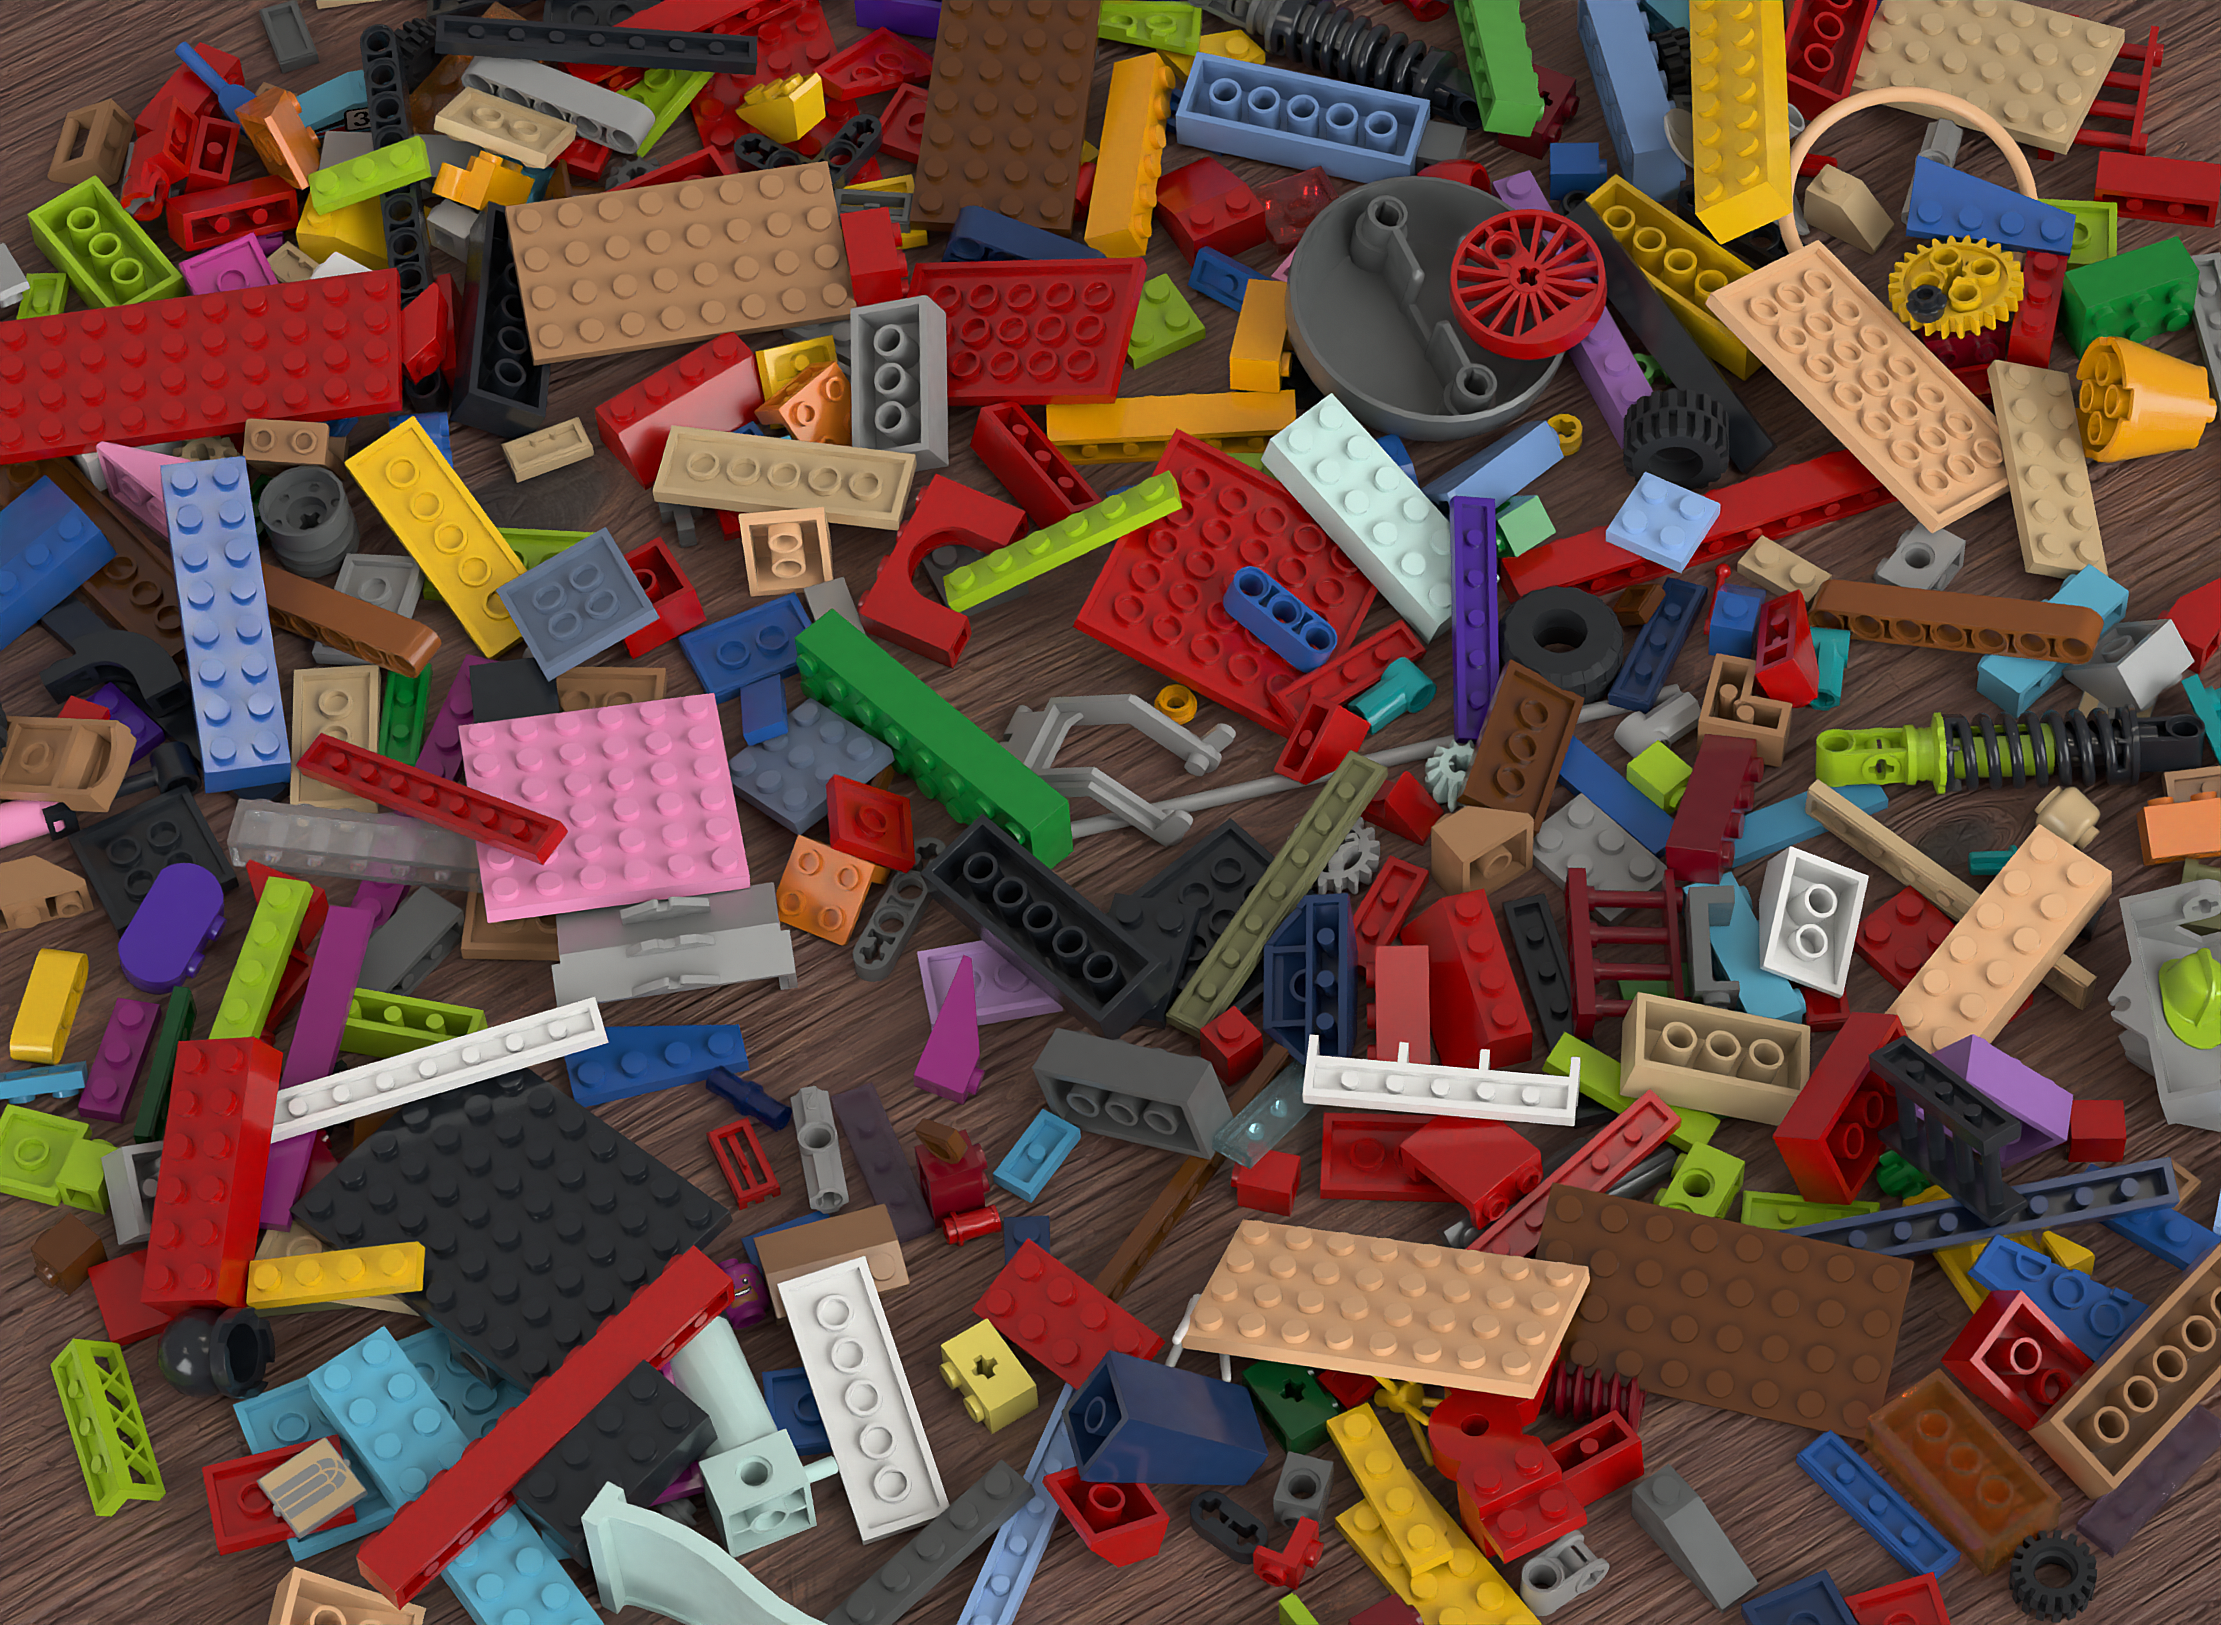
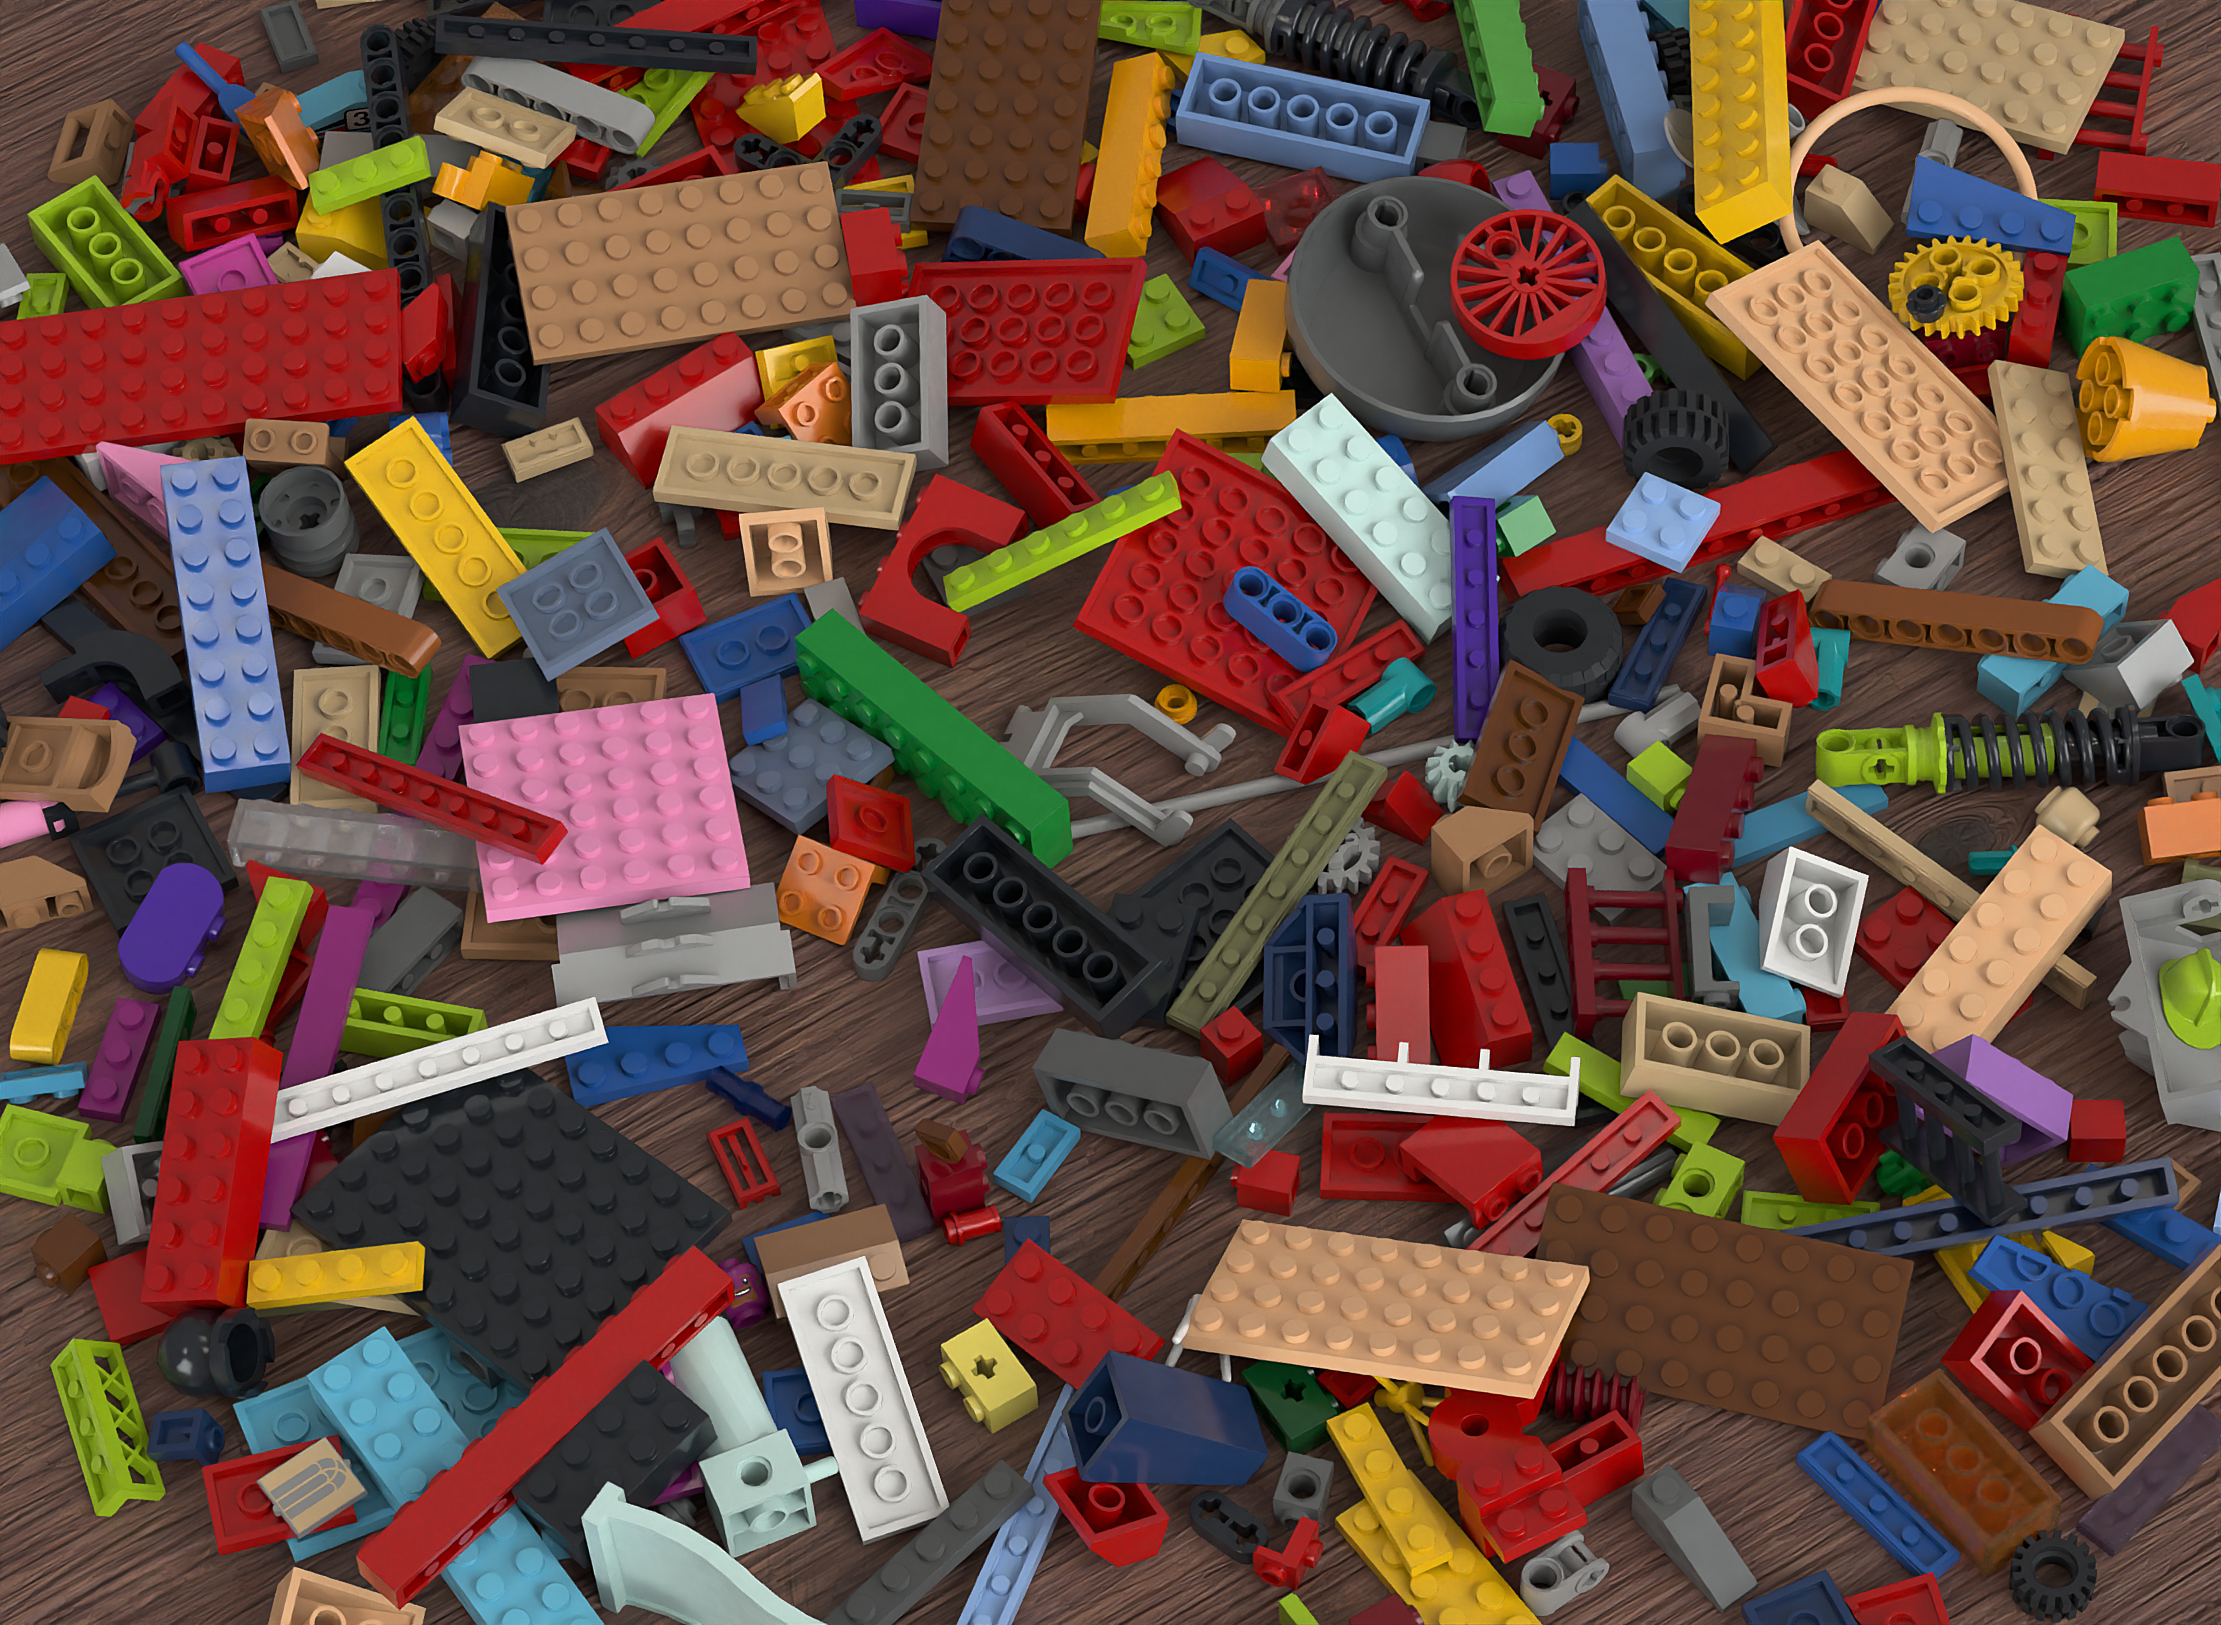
(185, 1436): none -> dark blue bracket

